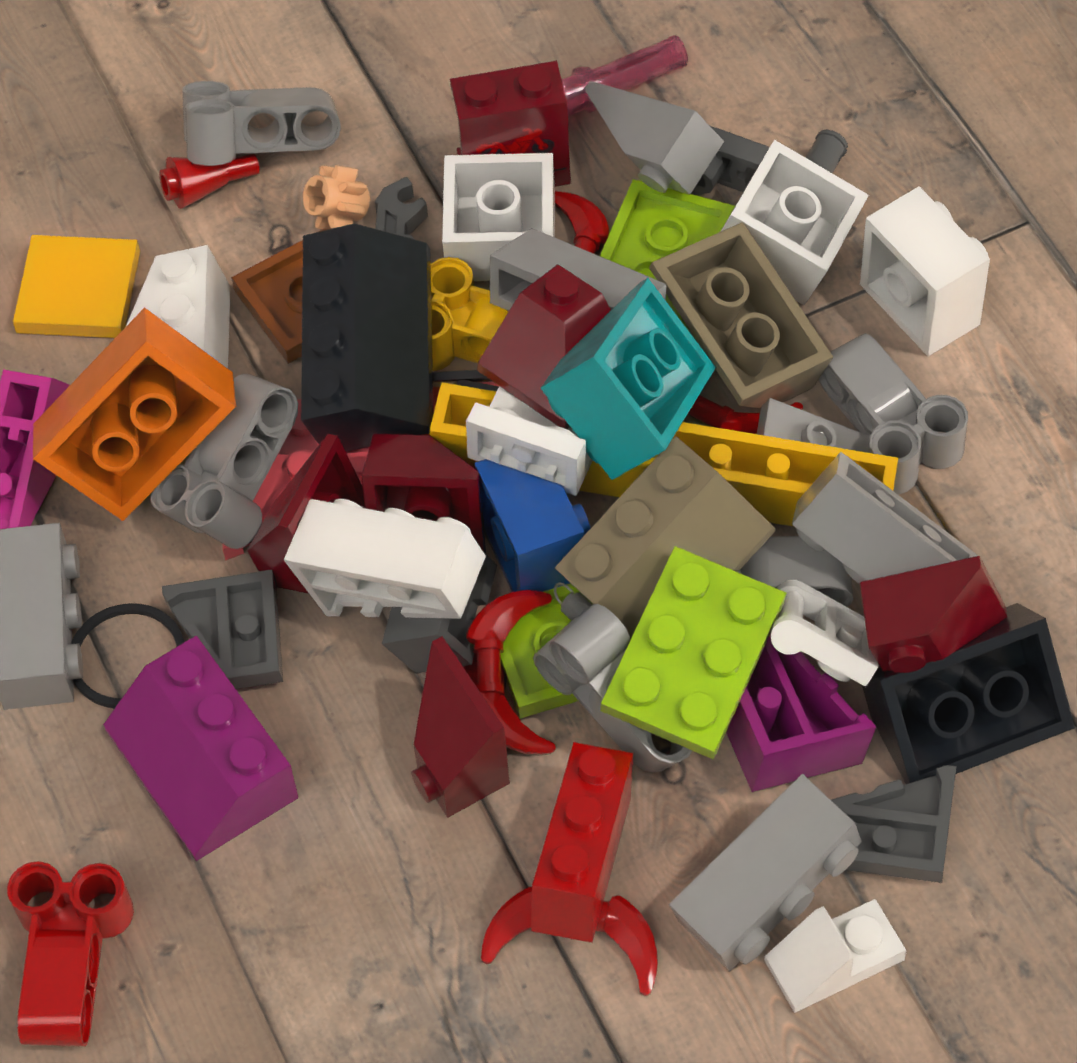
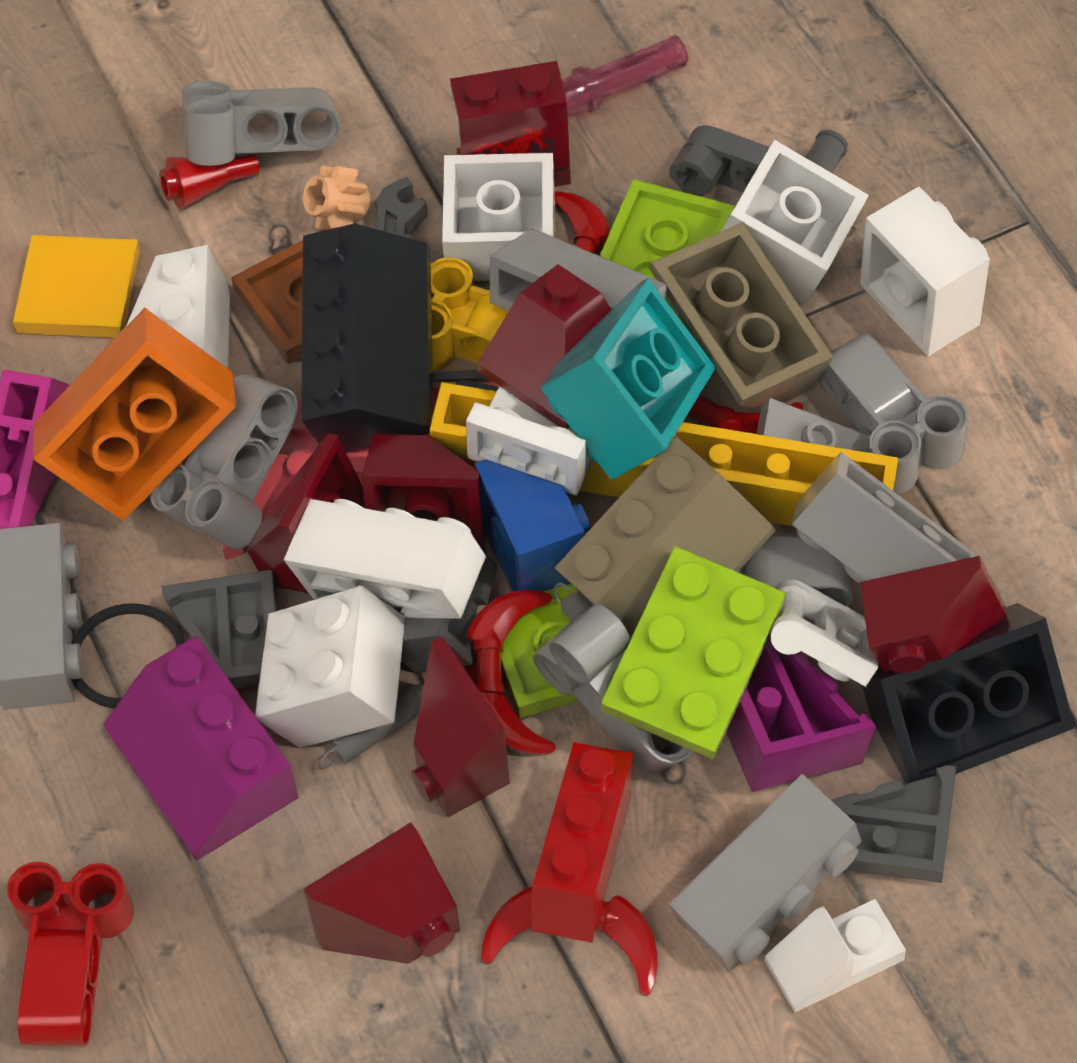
(330, 667): none -> white brick
(354, 744): none -> light grey piece
(385, 902): none -> dark red slope
(660, 138): light grey slope -> none

